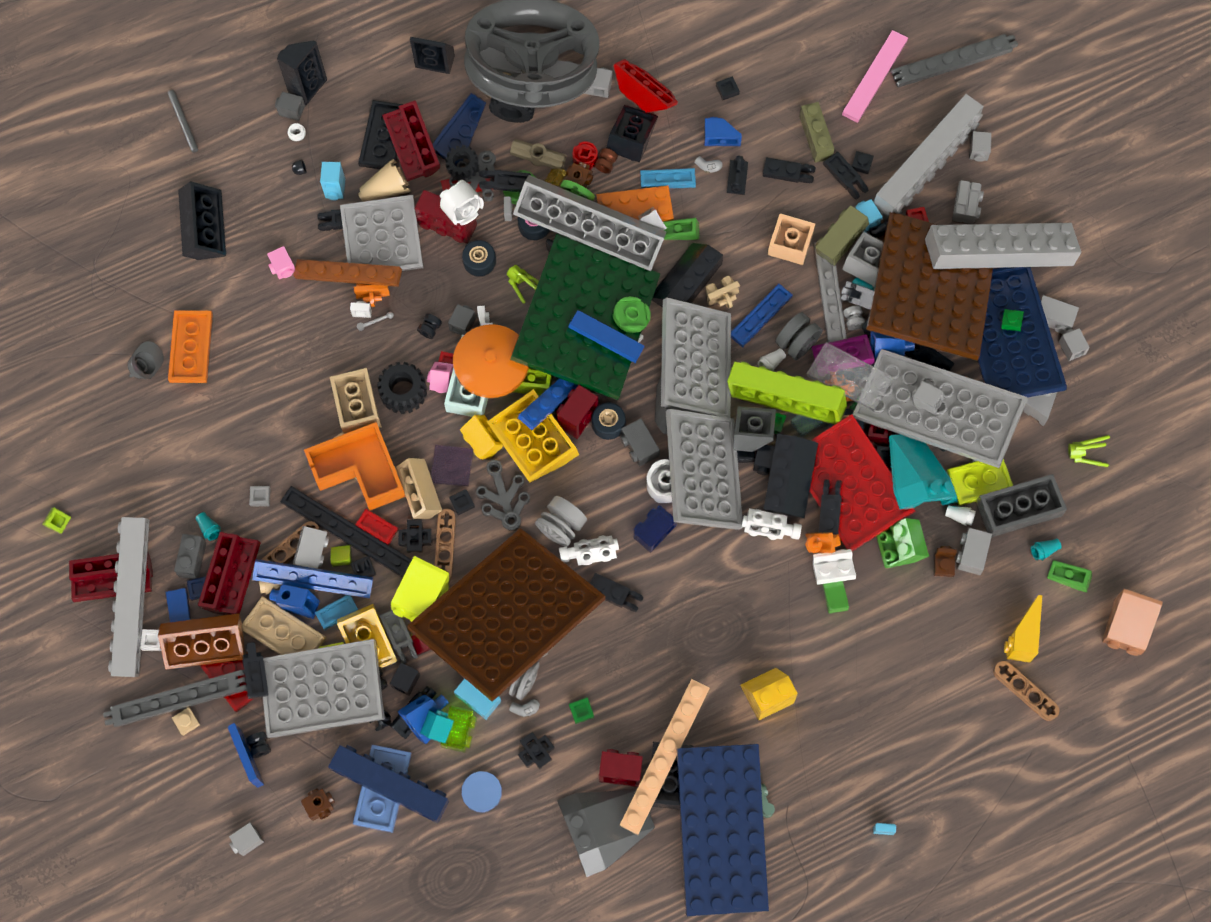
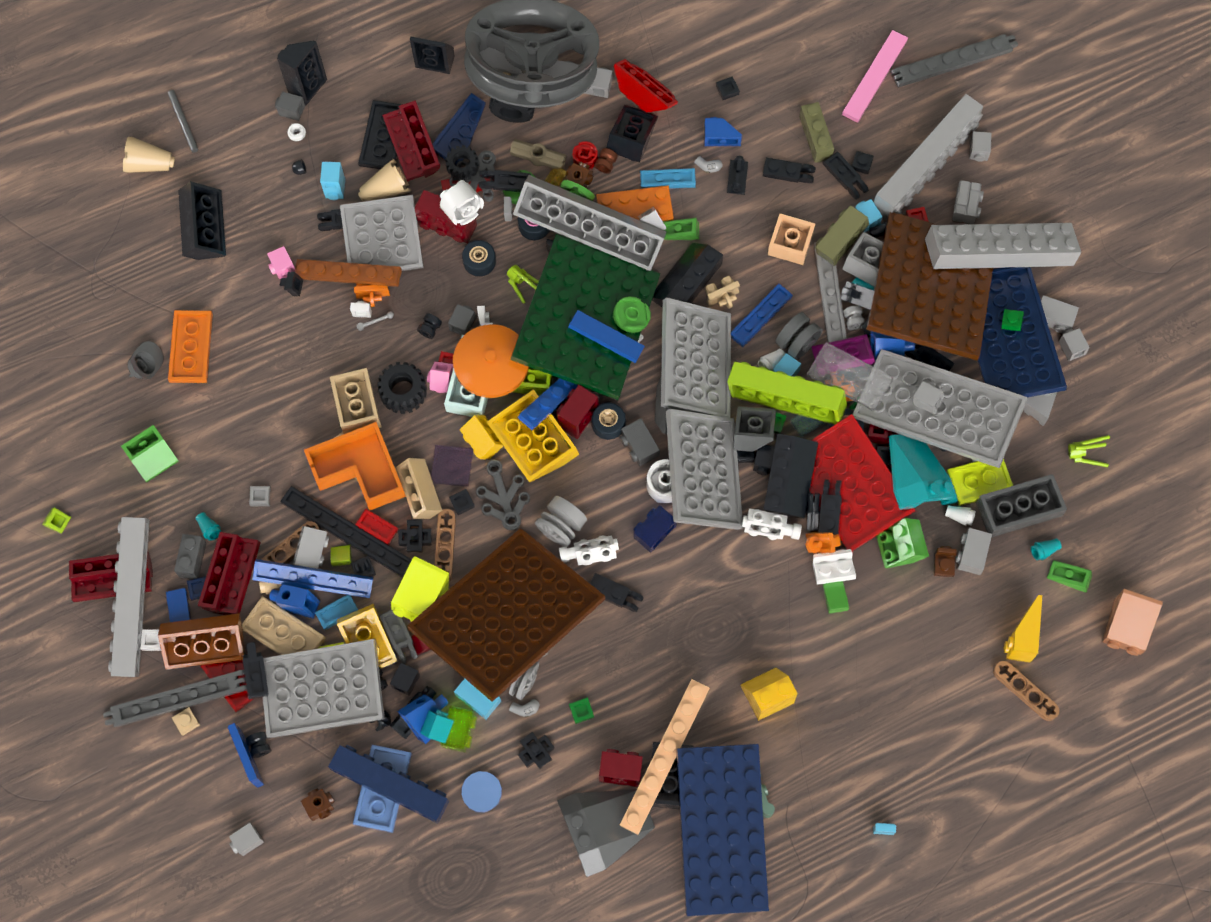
(145, 157): none -> tan cone
(149, 453): none -> slope
(292, 283): none -> black tile
(788, 365): none -> medium azure brick
(813, 512): none -> black axle

